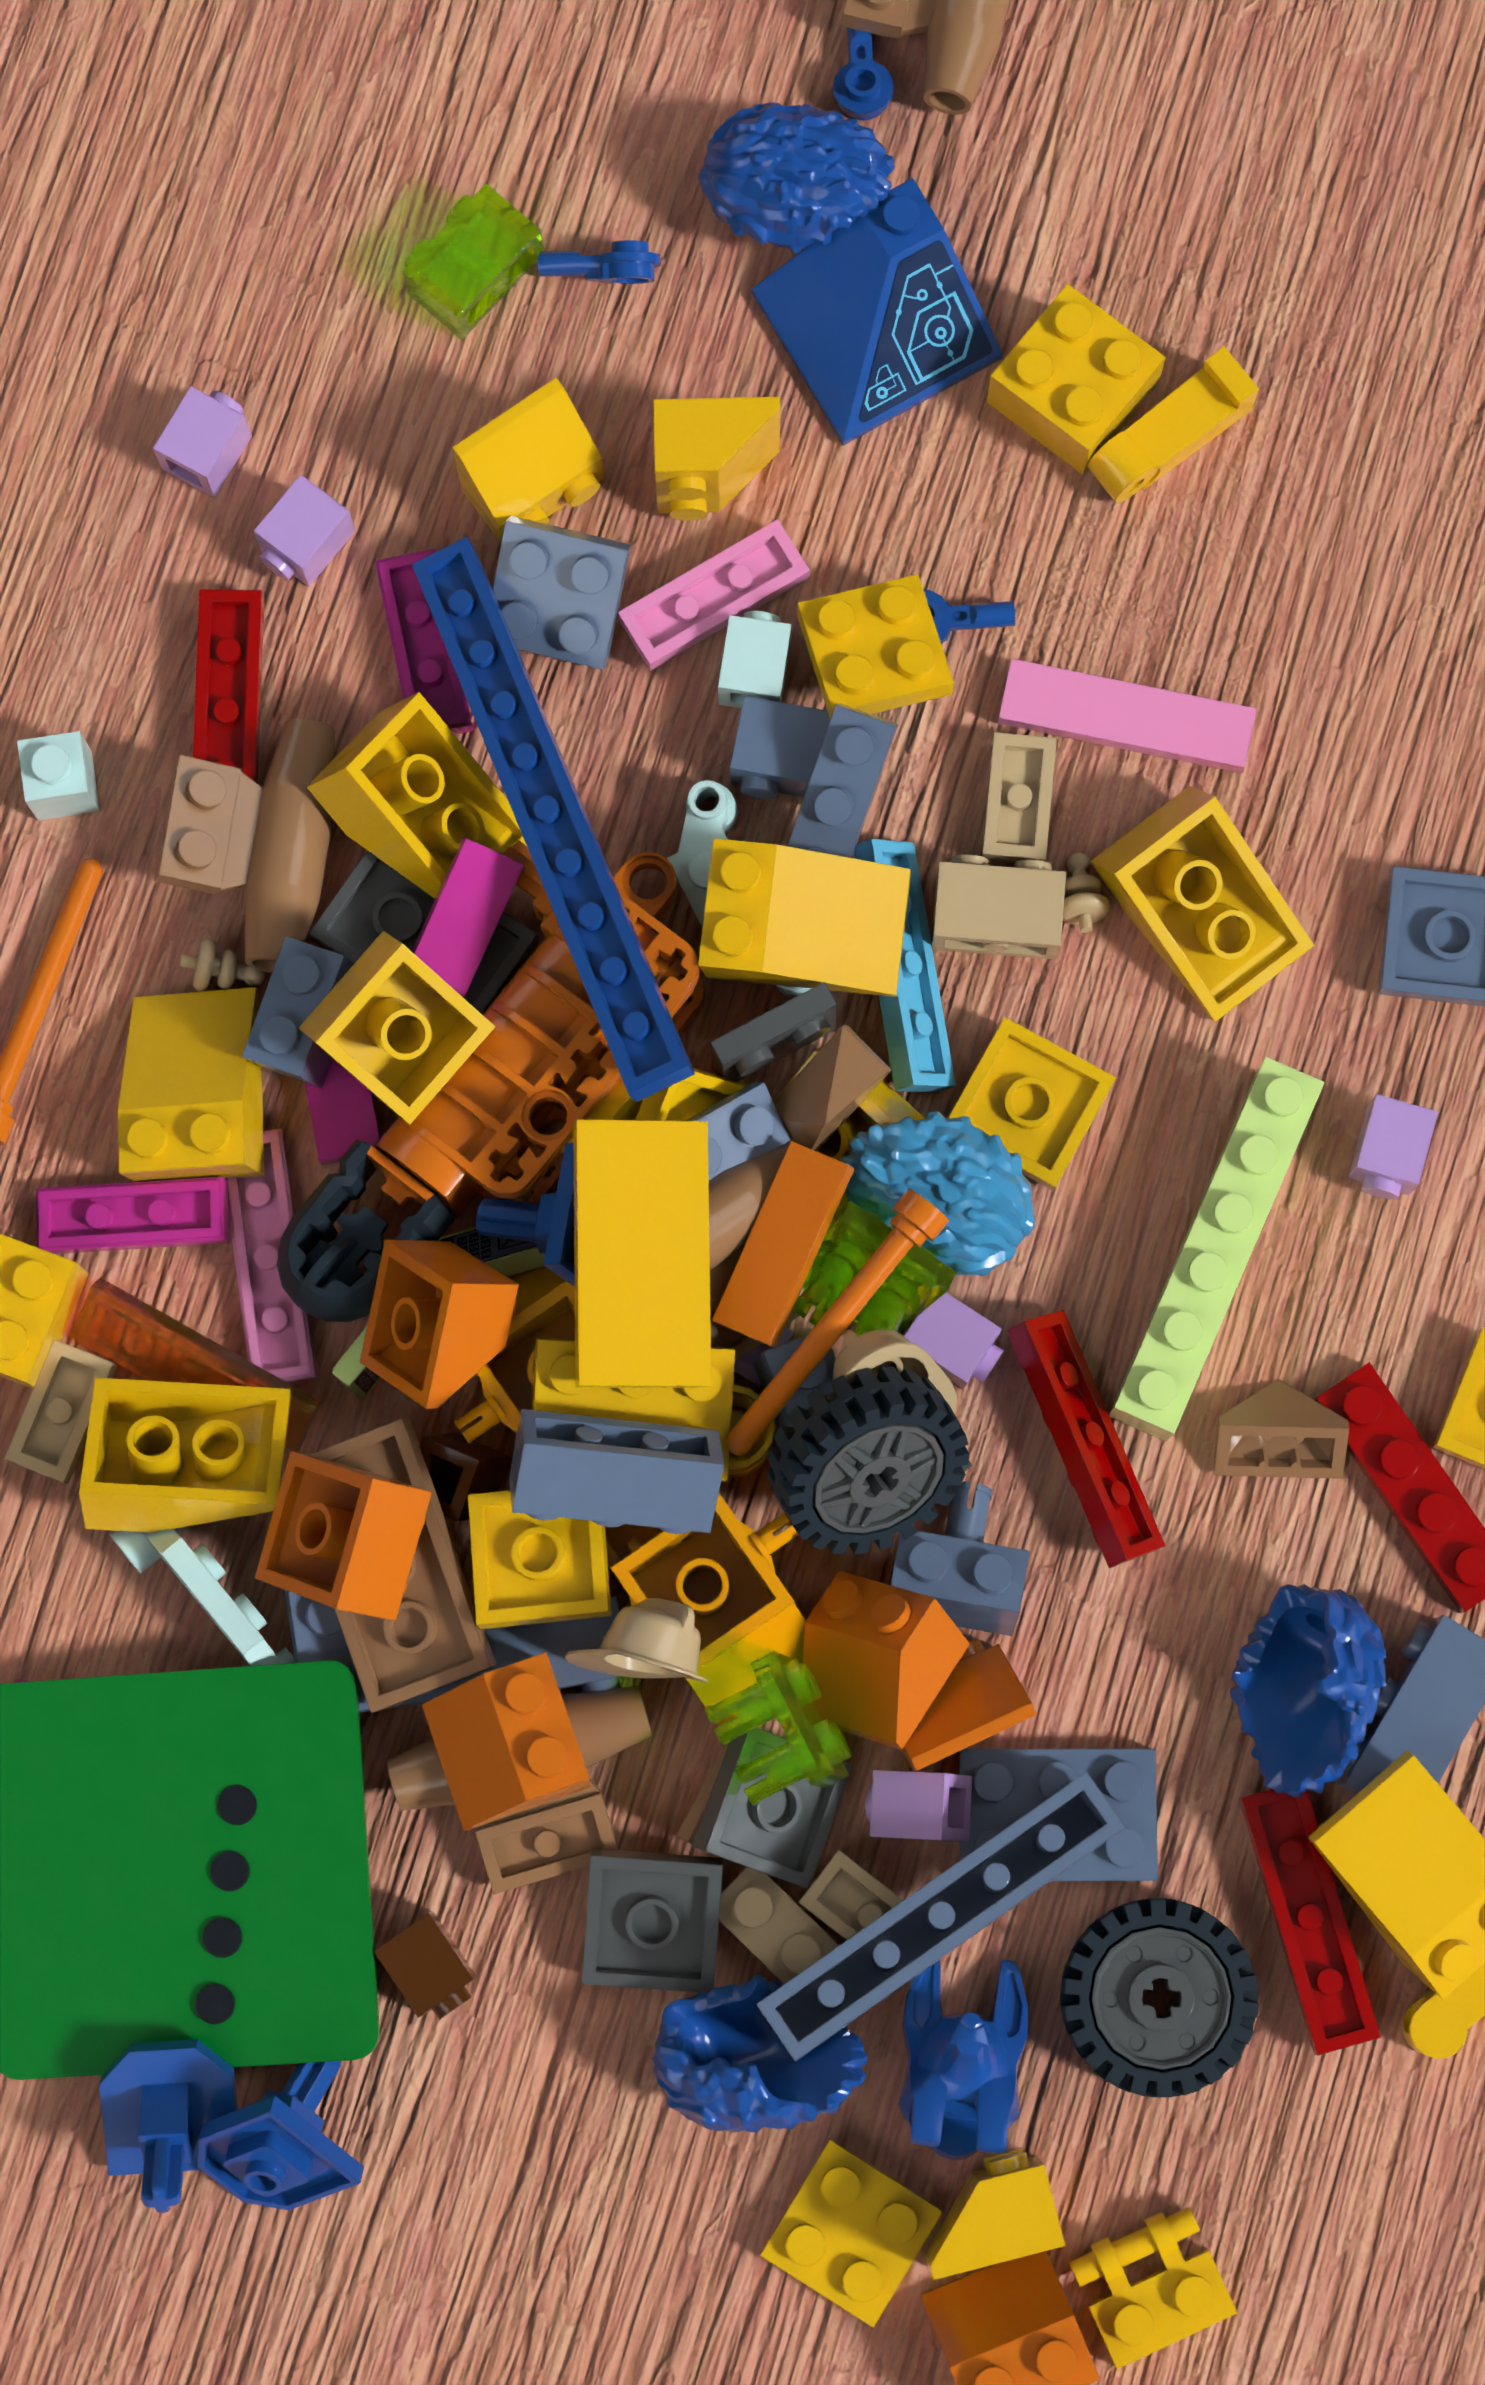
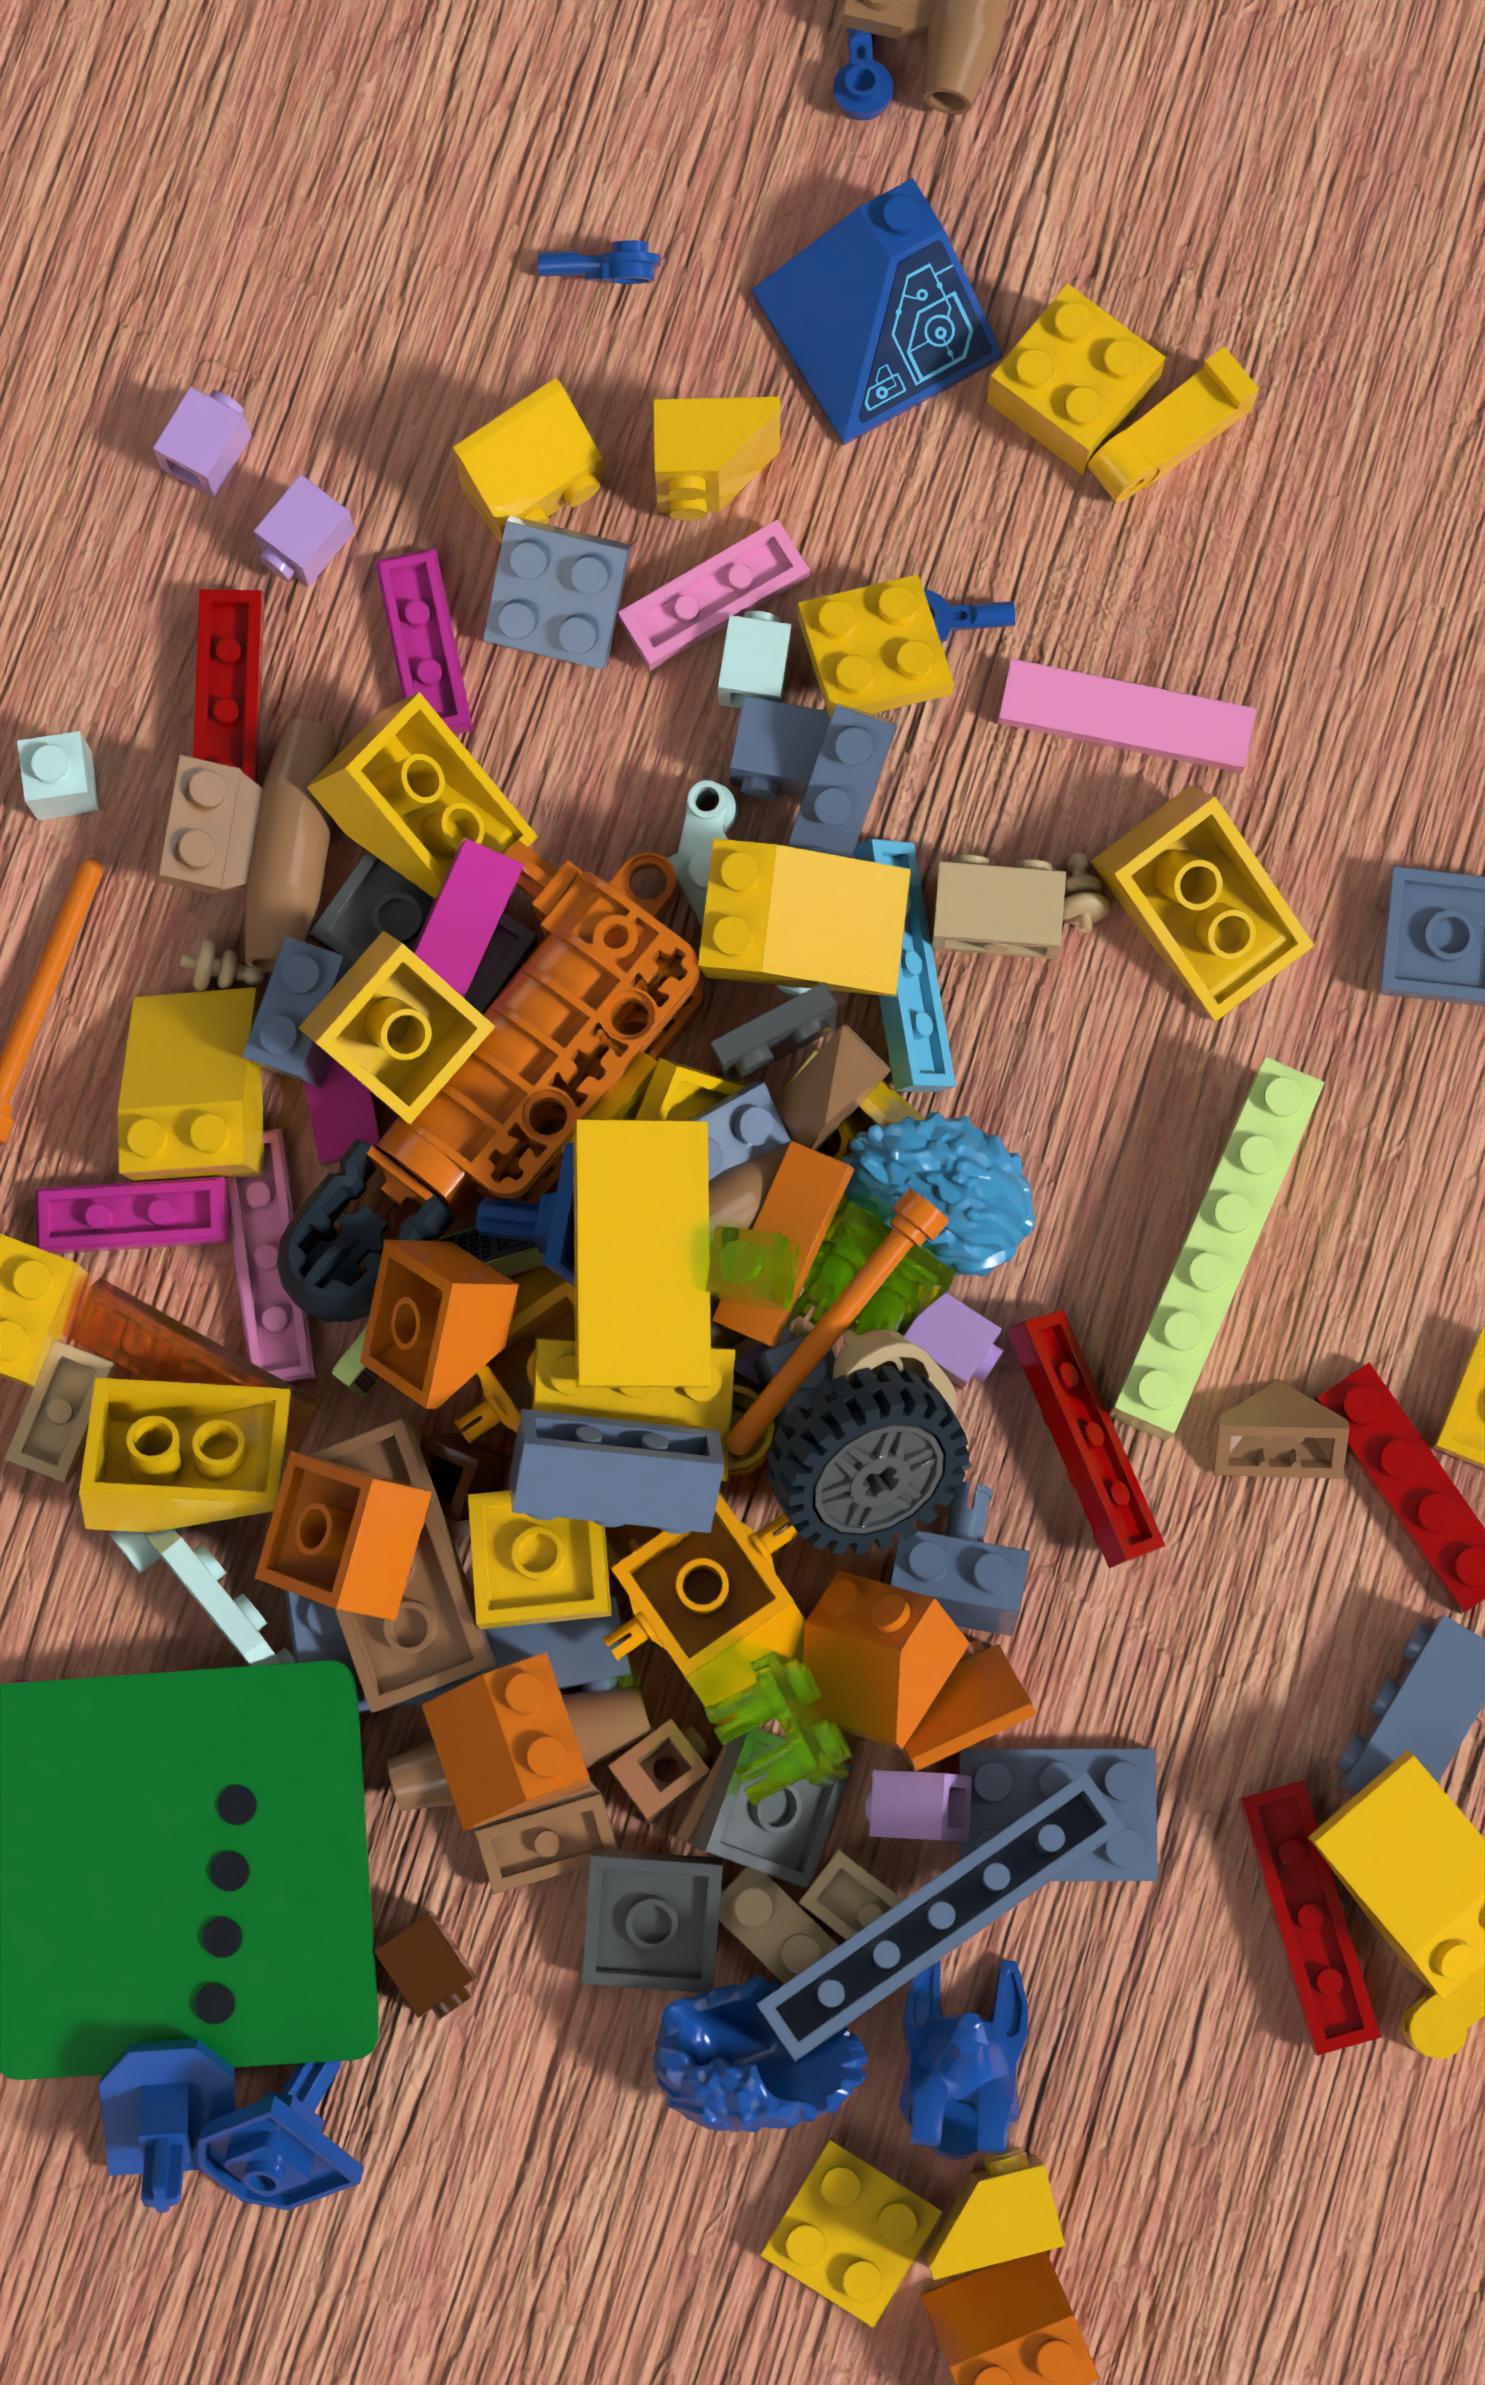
(472, 260): clear neon green brick -> none
(553, 822): blue plate -> none
(636, 1769): none -> nougat brick
(647, 1642): tan piece -> none
(753, 1268): none -> clear neon green brick
(793, 173): blue hair -> none
(1019, 797): tan plate -> none
(1034, 1099): yellow plate -> none
(1122, 2035): wheel -> none
(1161, 2306): yellow plate -> none
(1308, 1686): blue hair -> none
(1392, 1147): lavender brick -> none

